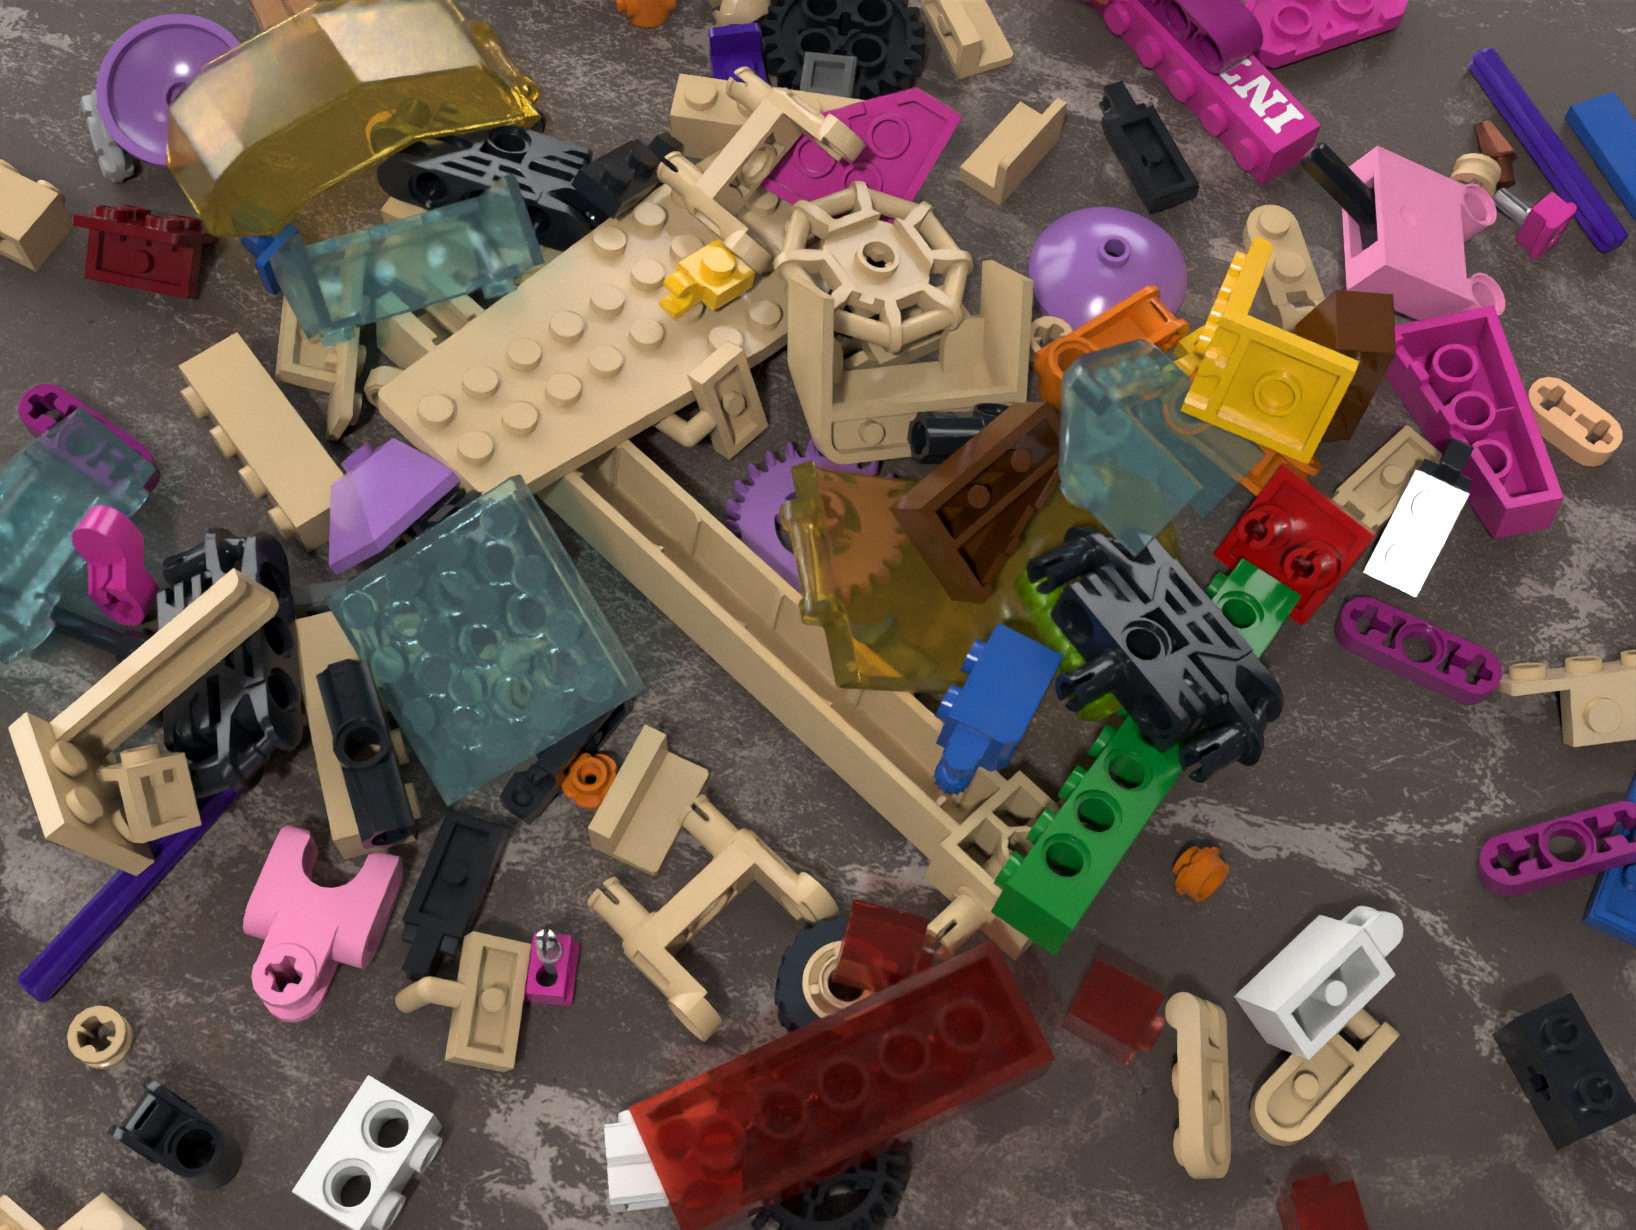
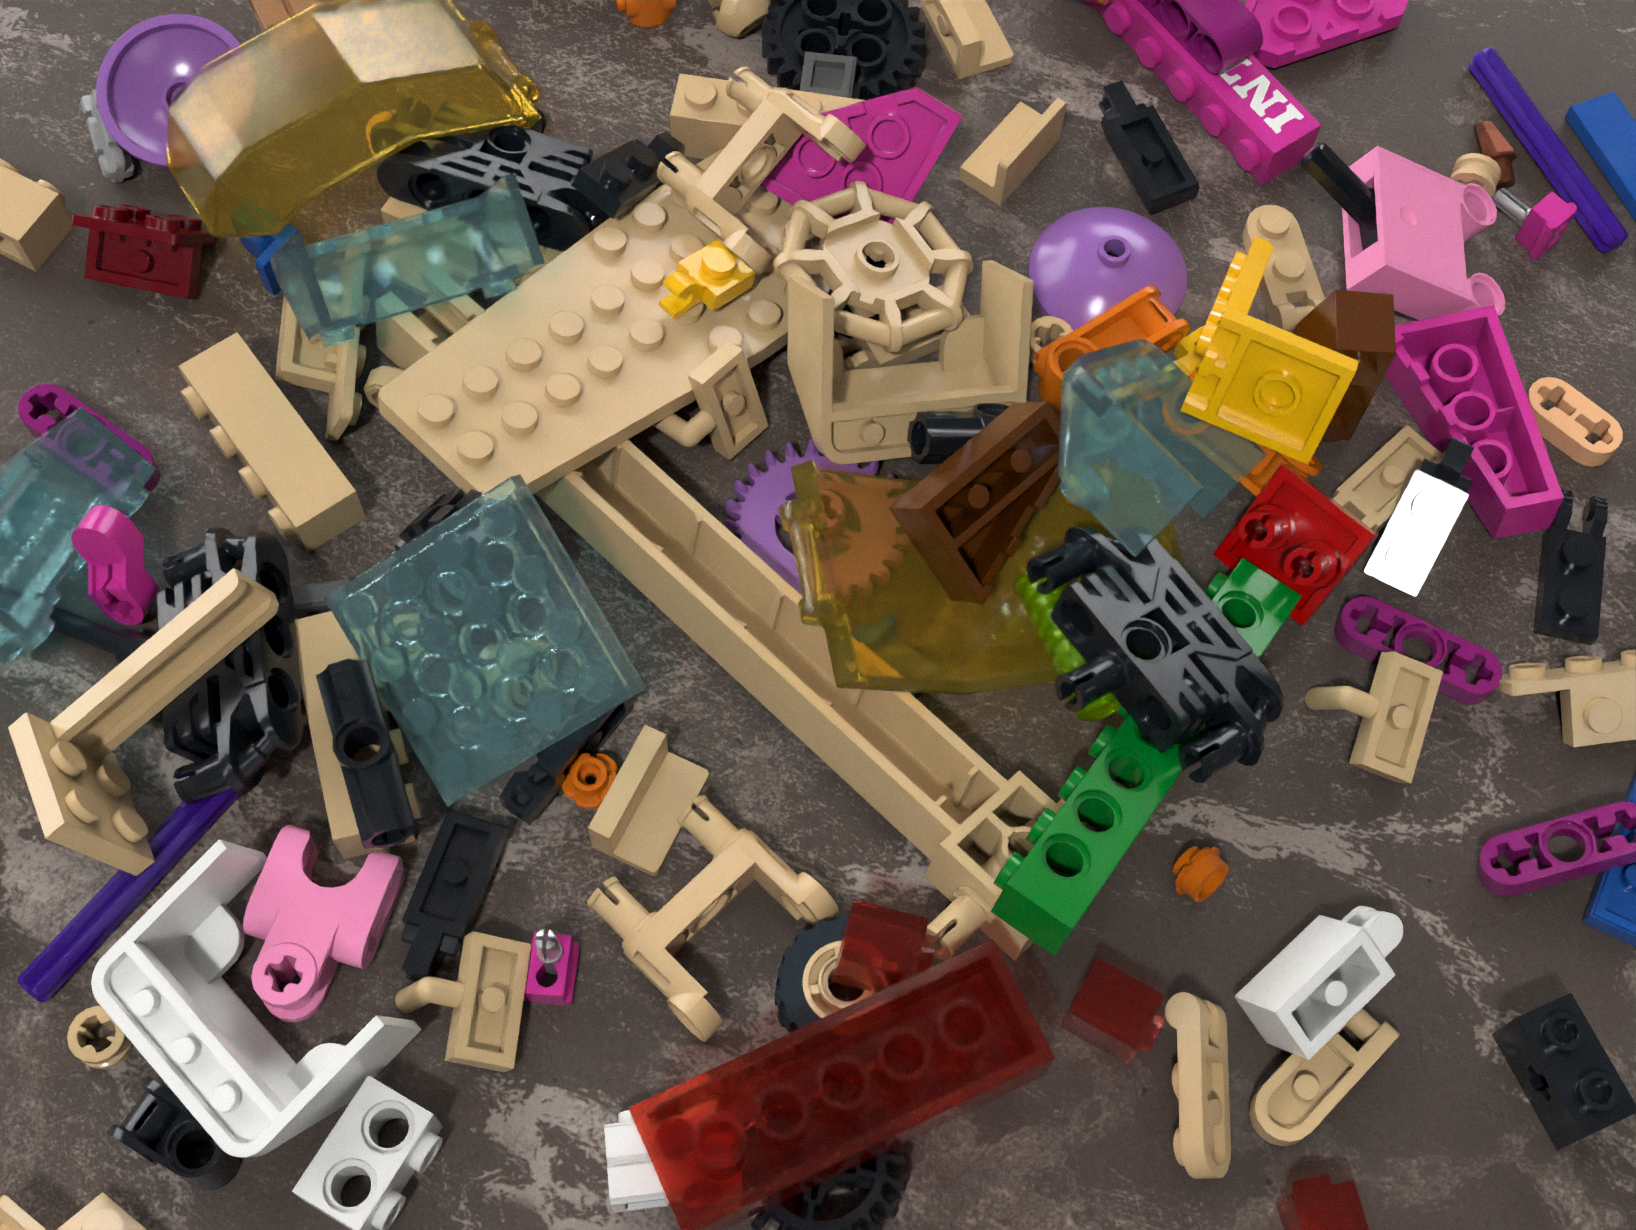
(154, 792): tan bracket -> none
(203, 1040): none -> white windscreen
(381, 499): medium lavender slope -> none
(734, 48): dark purple bracket -> none
(993, 706): blue hinge -> none
(1392, 714): none -> tan plate
(1572, 574): none -> black hinge

